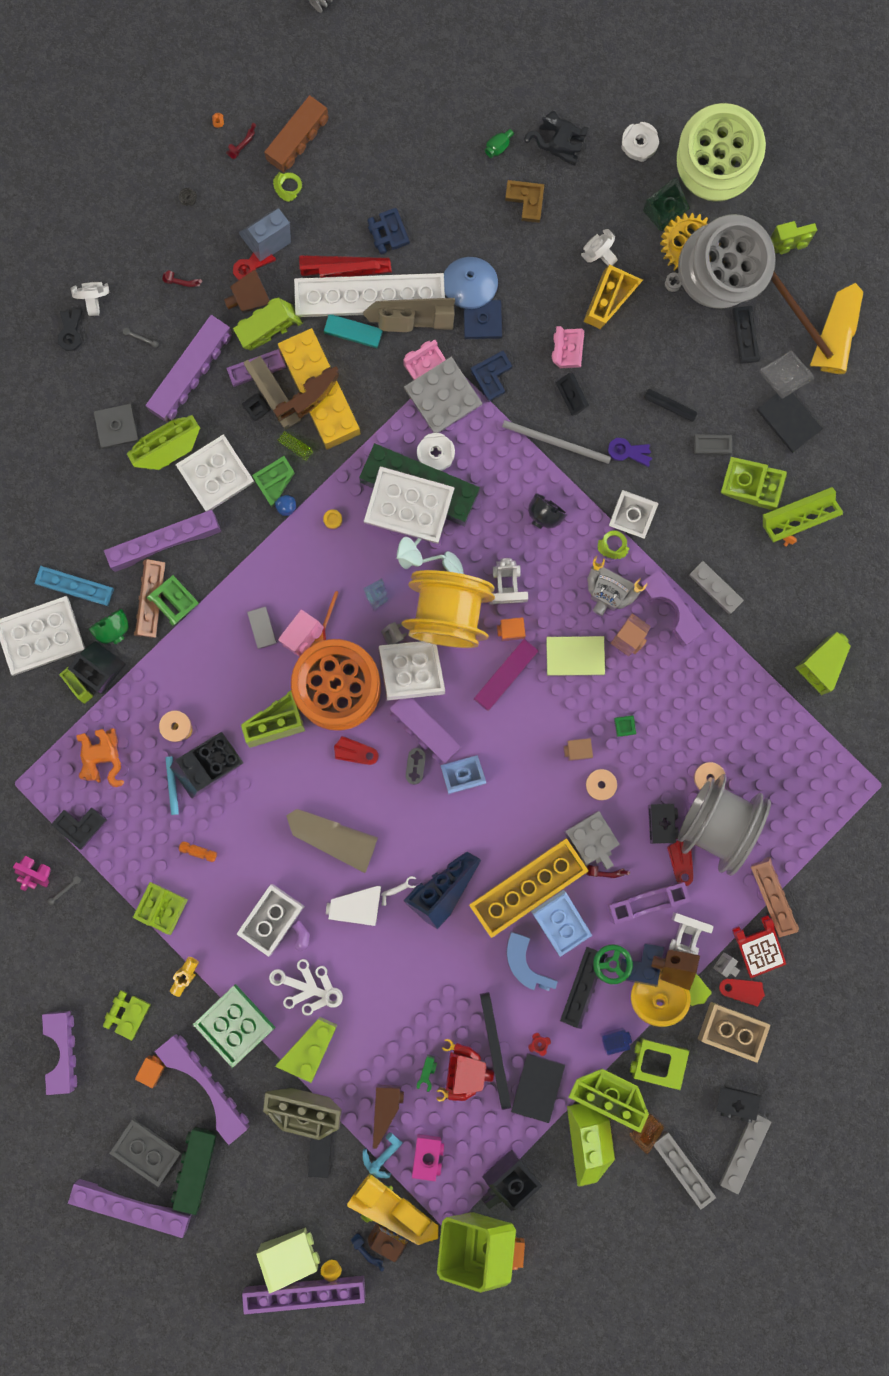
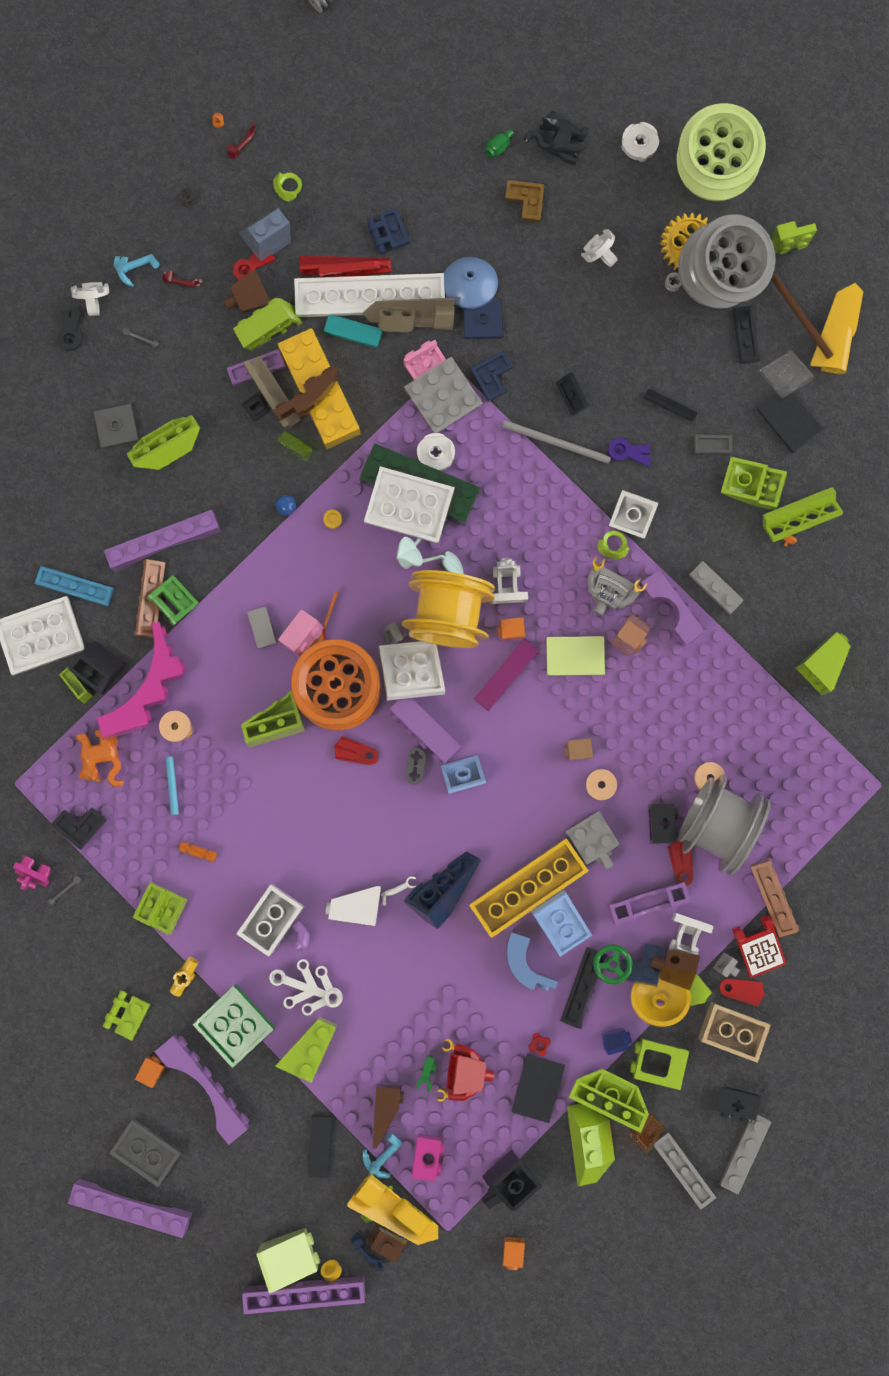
(58, 1027): medium lavender arch -> none
(111, 628): green cylinder -> none
(122, 266): none -> medium azure piece
(132, 714): none -> dark pink arch
(189, 369): medium lavender brick -> none
(194, 1170): dark green brick -> none
(206, 764): black slope -> none
(215, 473): white plate -> none
(274, 479): bright green wing -> none
(296, 134): dark orange brick -> none
(302, 1112): olive wedge -> none
(334, 839): dark tan panel -> none
(374, 594): clear light blue hinge -> none
(476, 1251): lime plate -> none
(495, 1051): black beam -> none
(545, 513): black cylinder -> none
(568, 347): bright pink bracket -> none
(593, 871): dark red piece -> none
(610, 294): yellow wedge -> none
(625, 726): green tile -> none
(666, 204): clear green slope -> none

